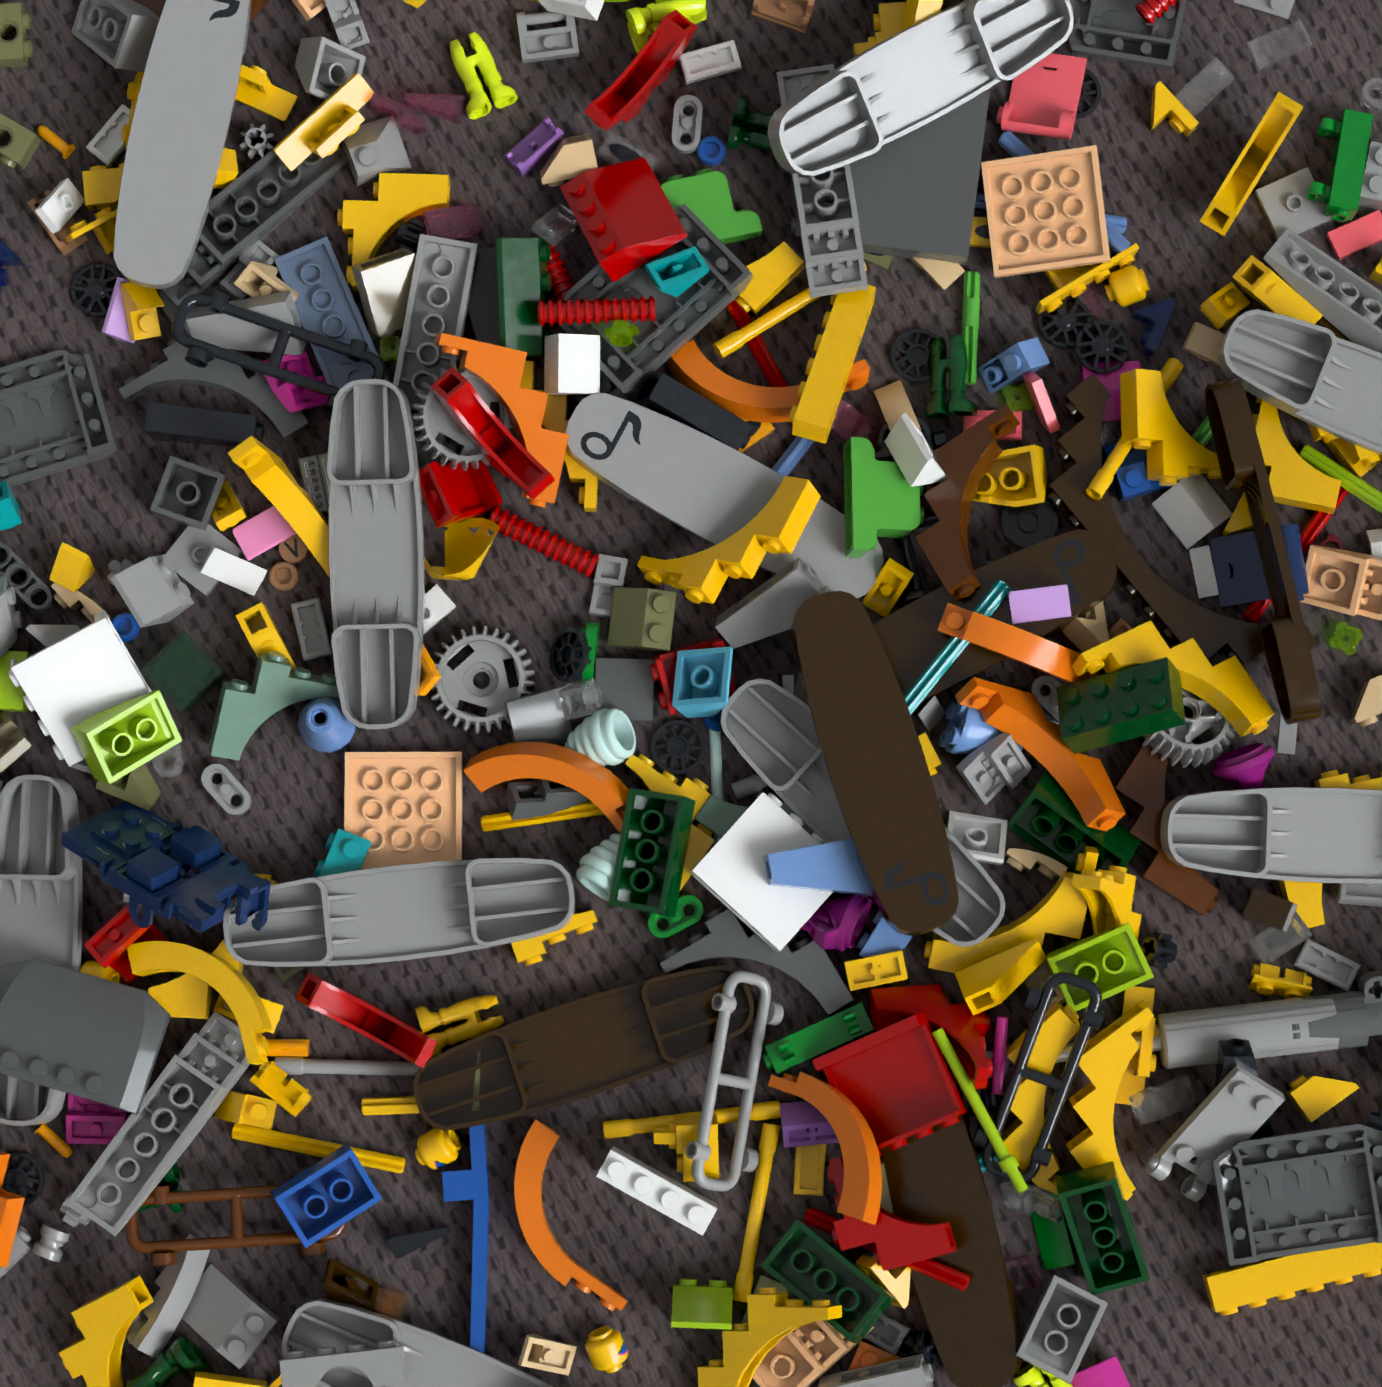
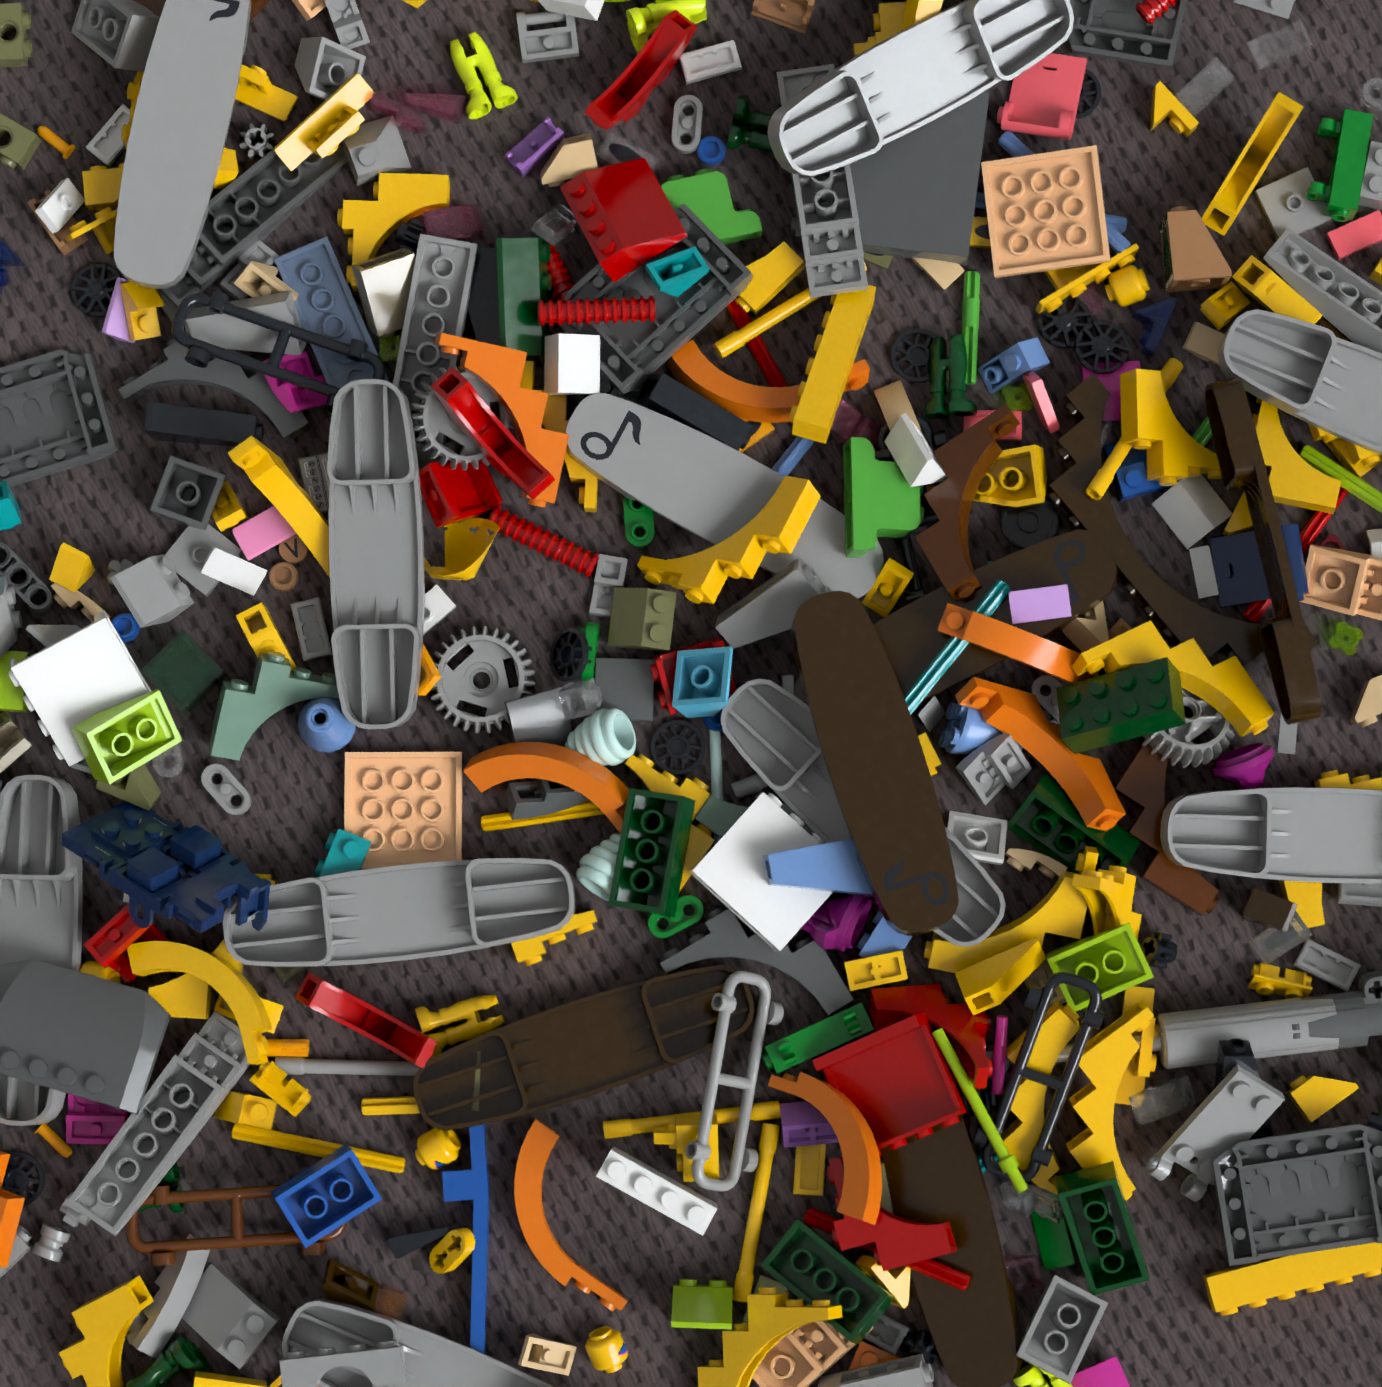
(448, 1246): none -> yellow beam
(621, 333): clear neon green plate -> none
(638, 518): none -> green plate
(1190, 253): none -> medium nougat slope

